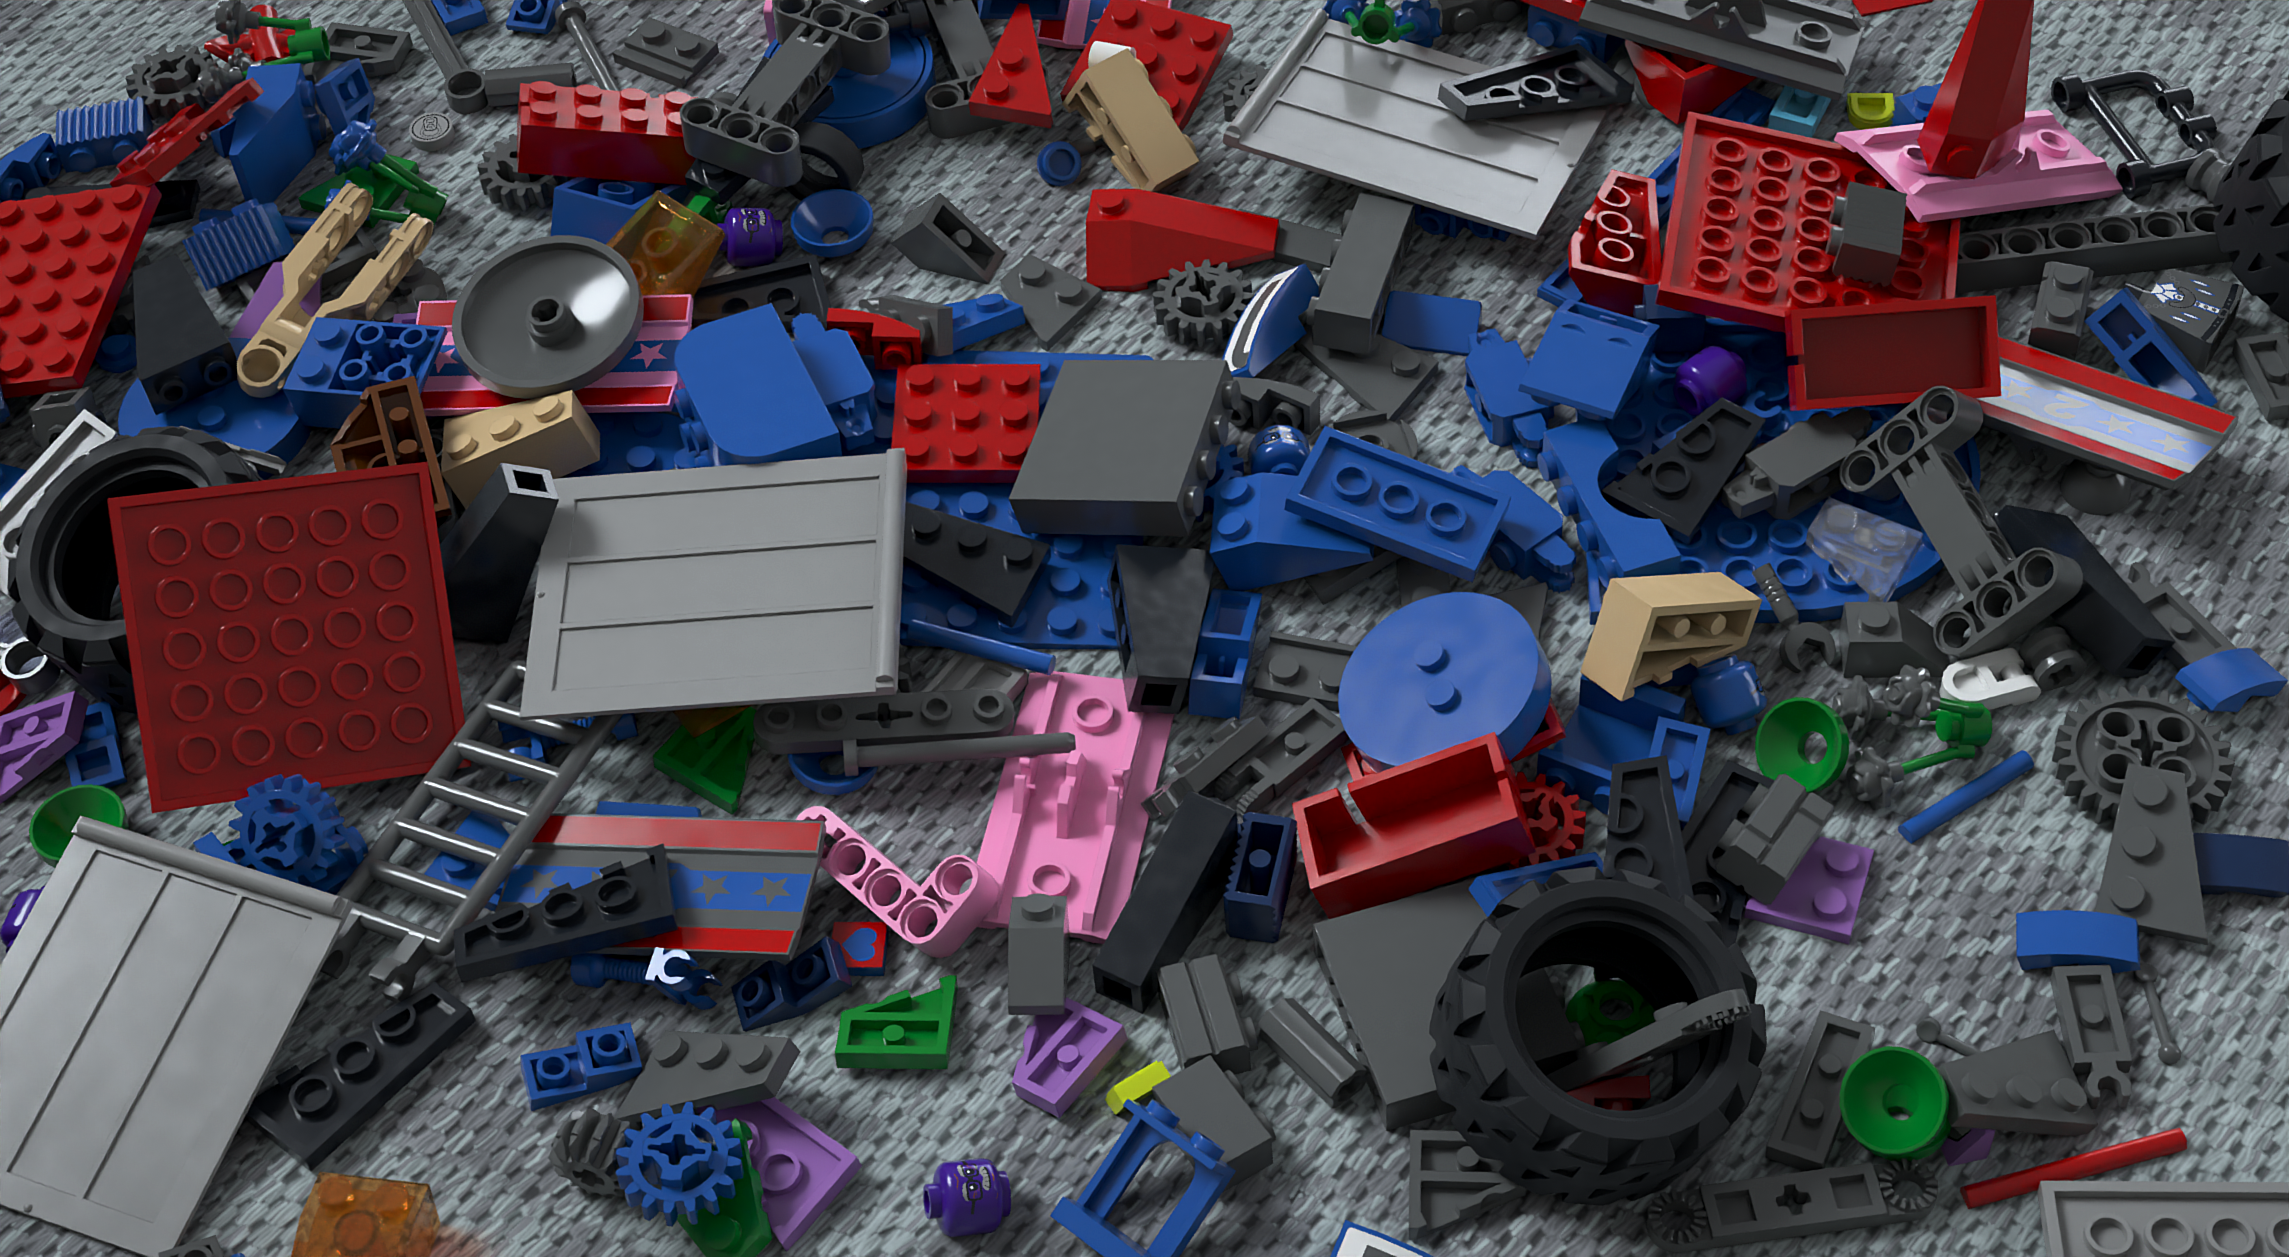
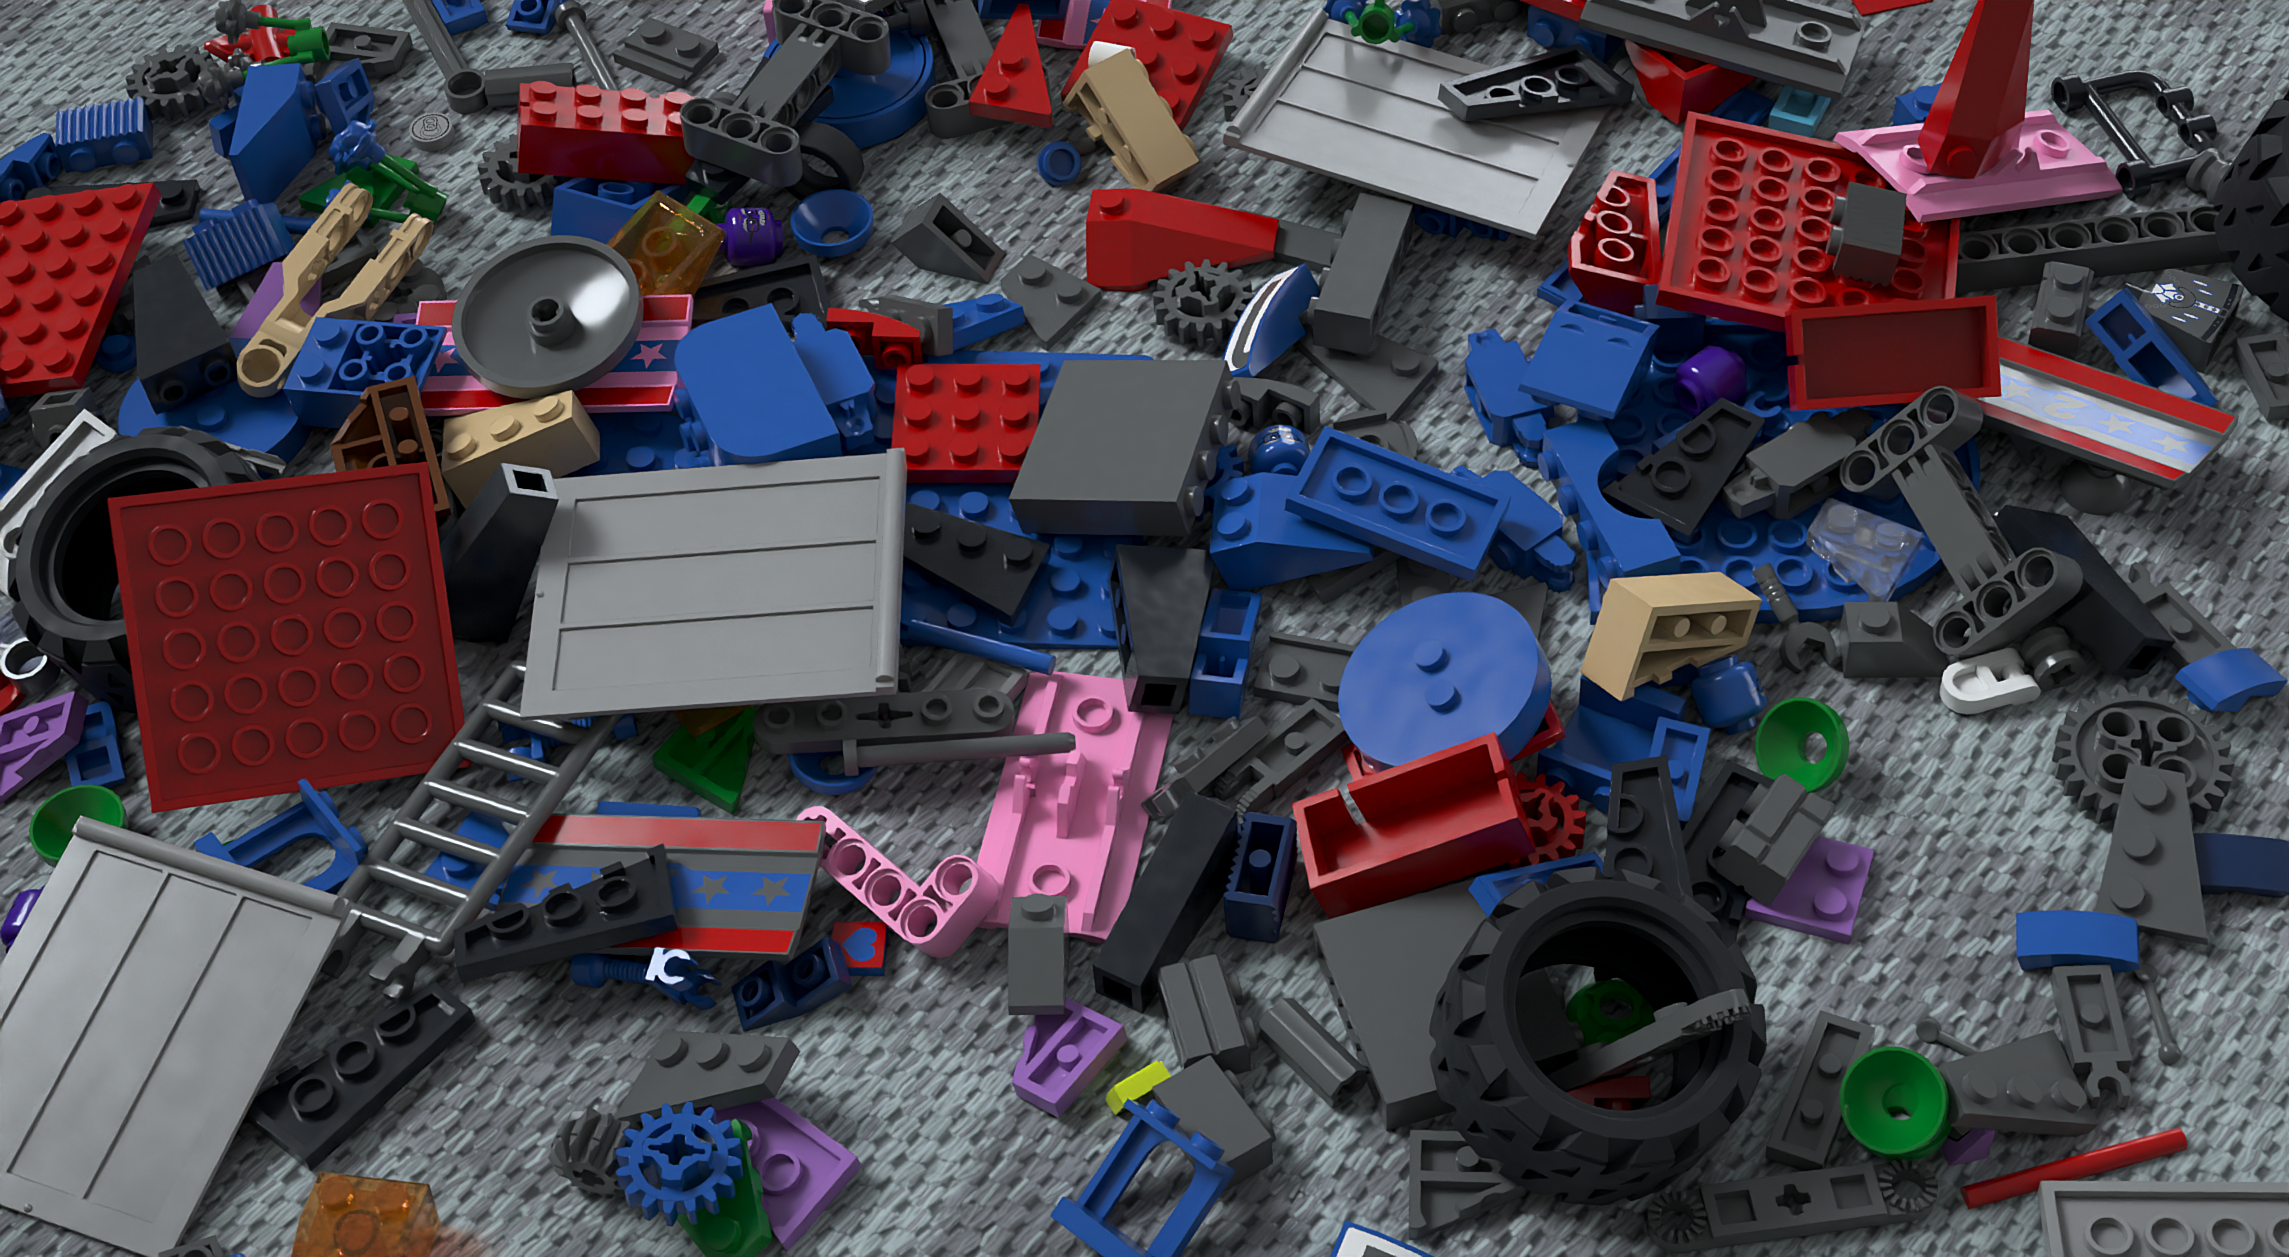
(181, 137): red wing -> none
(267, 817): blue gear -> none
(596, 1062): blue slope -> none
(900, 1031): green wing -> none
(967, 1197): dark purple head -> none
(1431, 322): blue slope -> none
(1870, 110): neon yellow tile -> none
(1907, 702): dark grey plant -> none
(1966, 796): blue bar -> none

